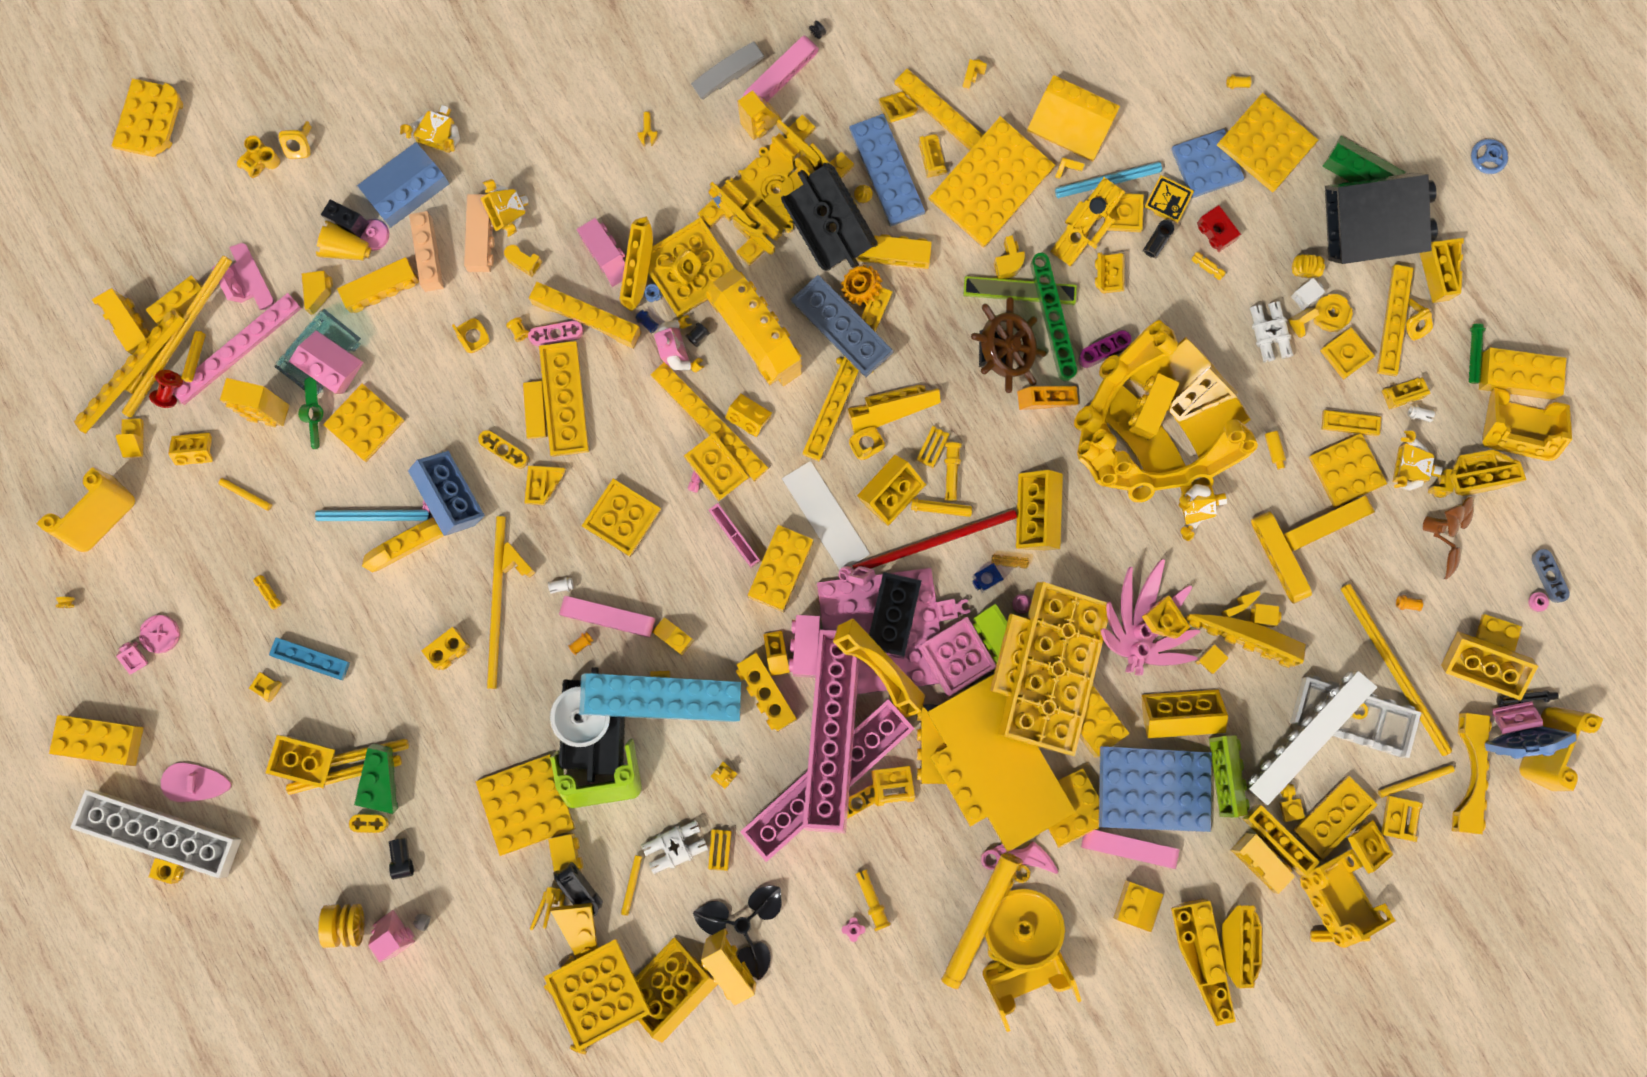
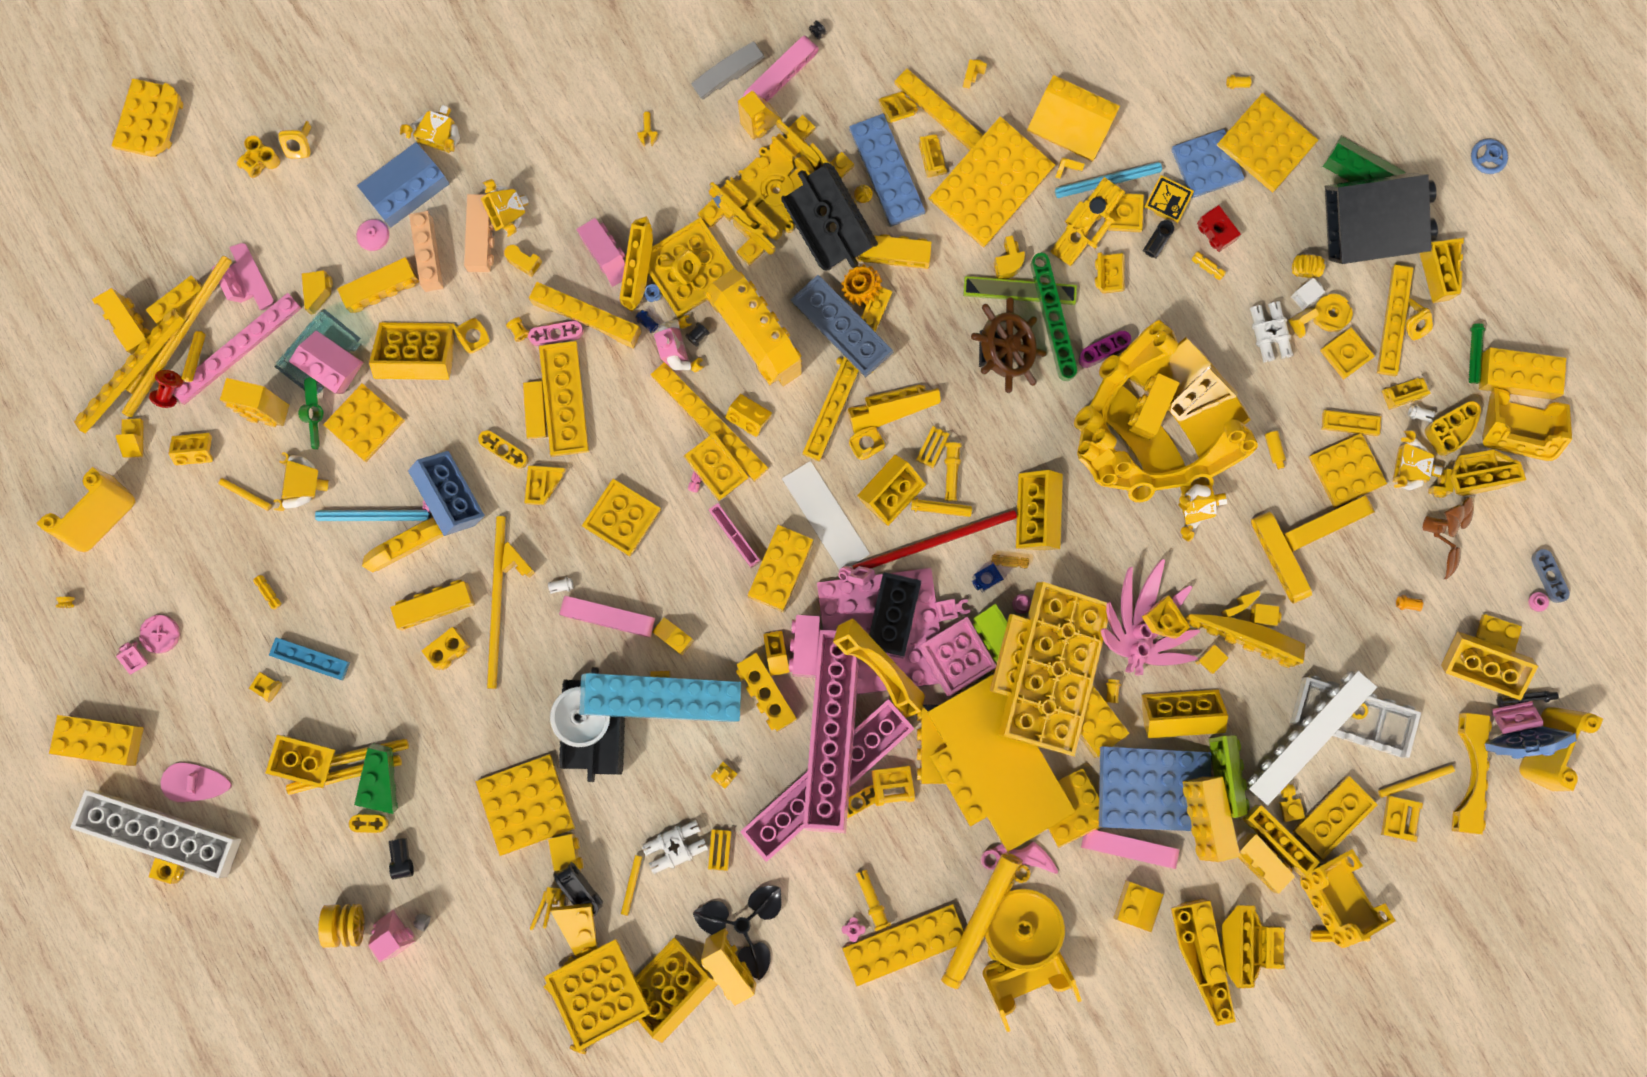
(299, 482): none -> yellow torso
(341, 244): yellow cone -> none
(345, 218): black brick -> none
(412, 351): none -> yellow slope
(432, 605): none -> yellow brick
(581, 643): light orange pin -> none
(625, 787): lime windscreen -> none
(903, 945): none -> yellow plate
(1047, 397): light orange slope -> none
(1113, 691): none -> yellow pin
(1211, 819): none -> yellow brick
(1273, 947): none -> yellow hinge
(1370, 846): yellow plate -> none
(1396, 669): yellow axle -> none
(1454, 434): none -> yellow beam

